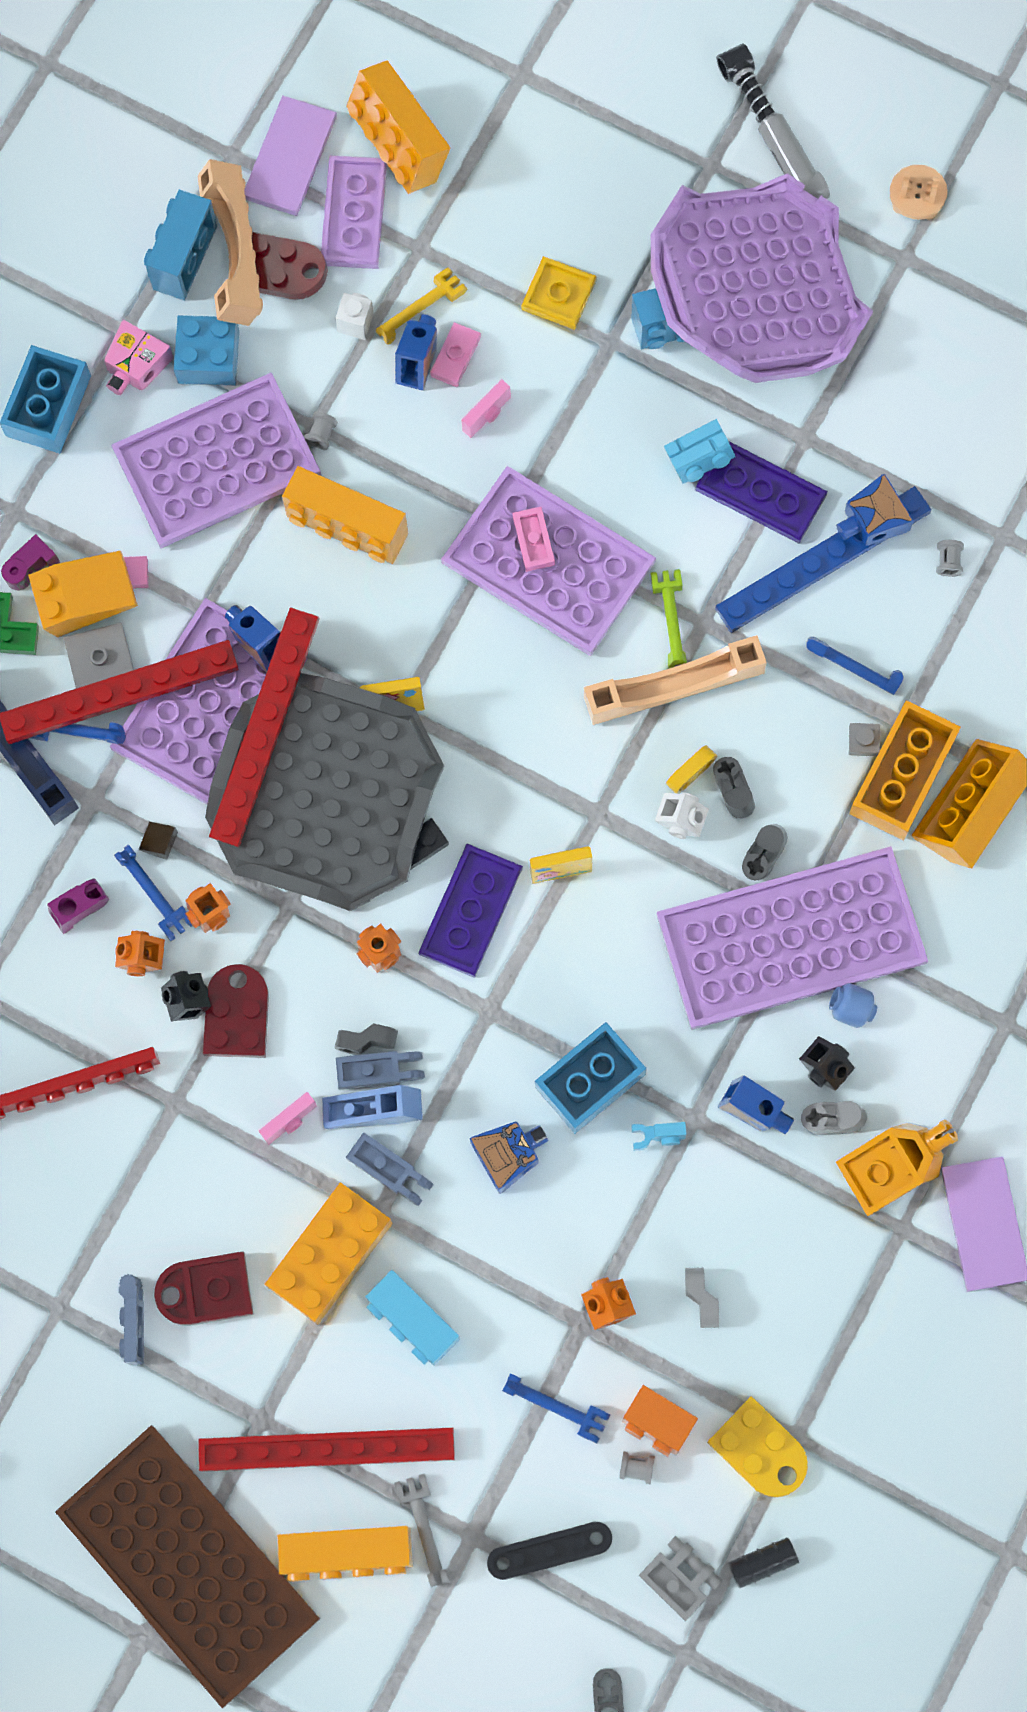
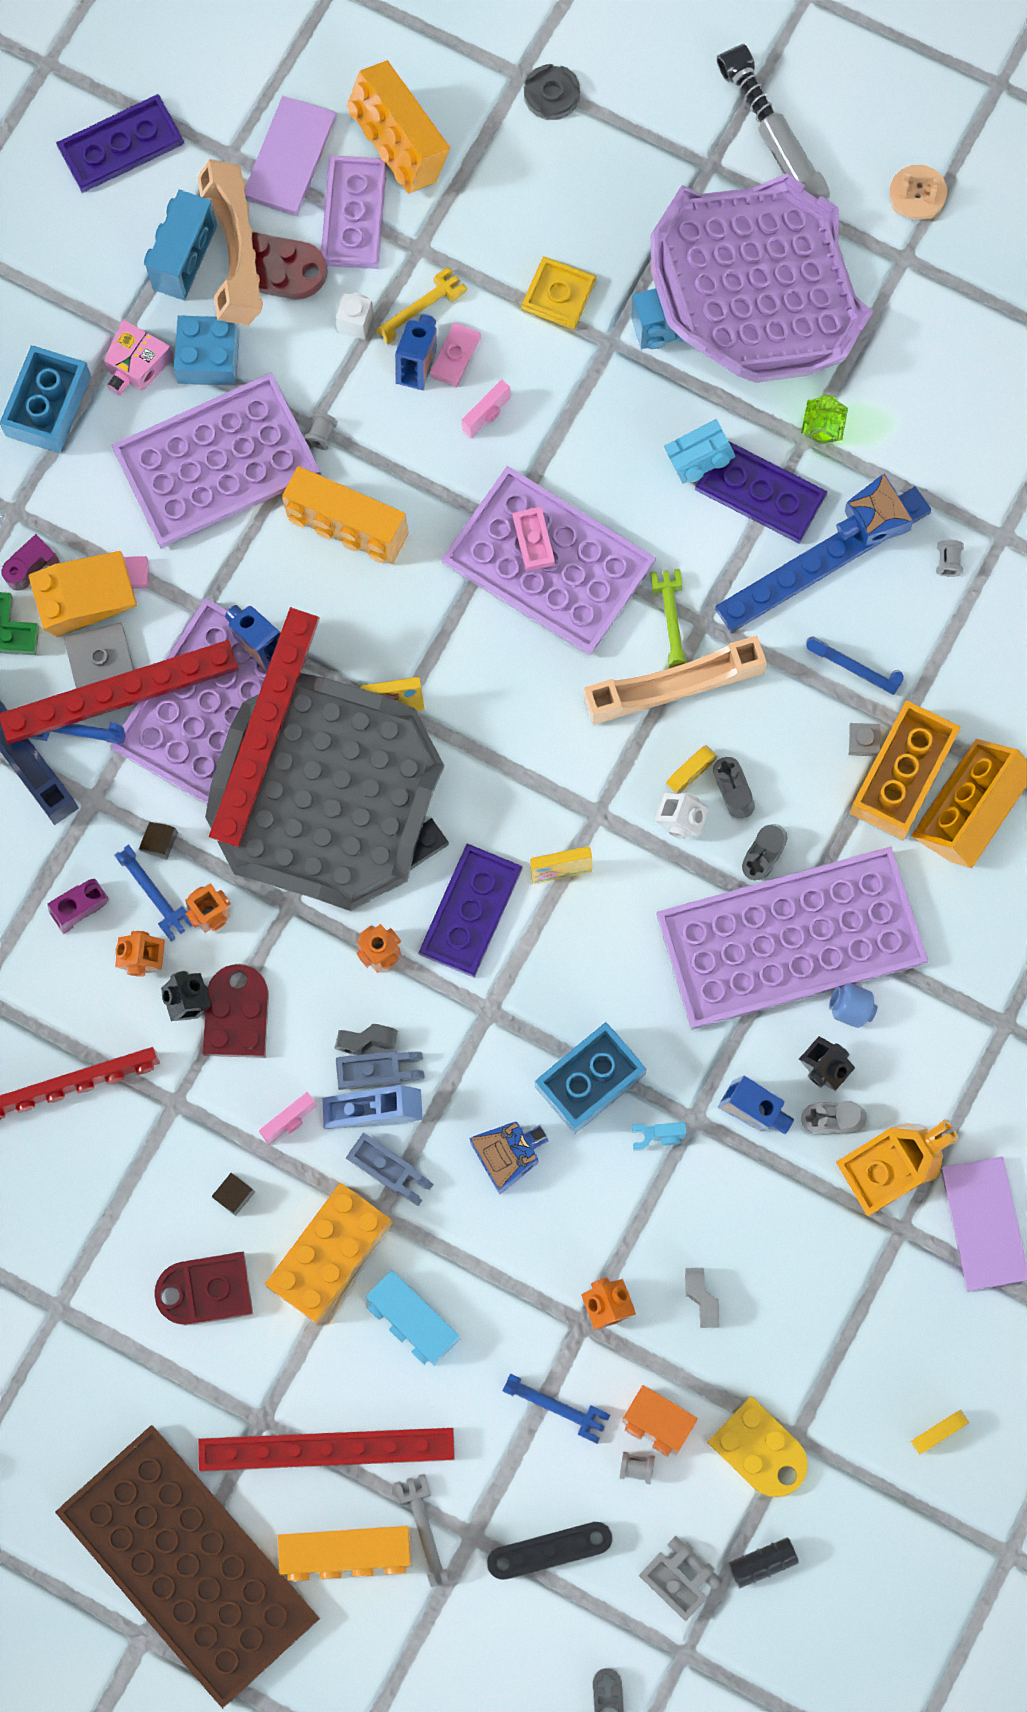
(120, 143): none -> dark purple tile
(132, 1318): sand blue hinge -> none
(233, 1194): none -> dark brown slope
(551, 91): none -> dark grey tile
(824, 419): none -> clear neon green brick
(939, 1432): none -> yellow beam

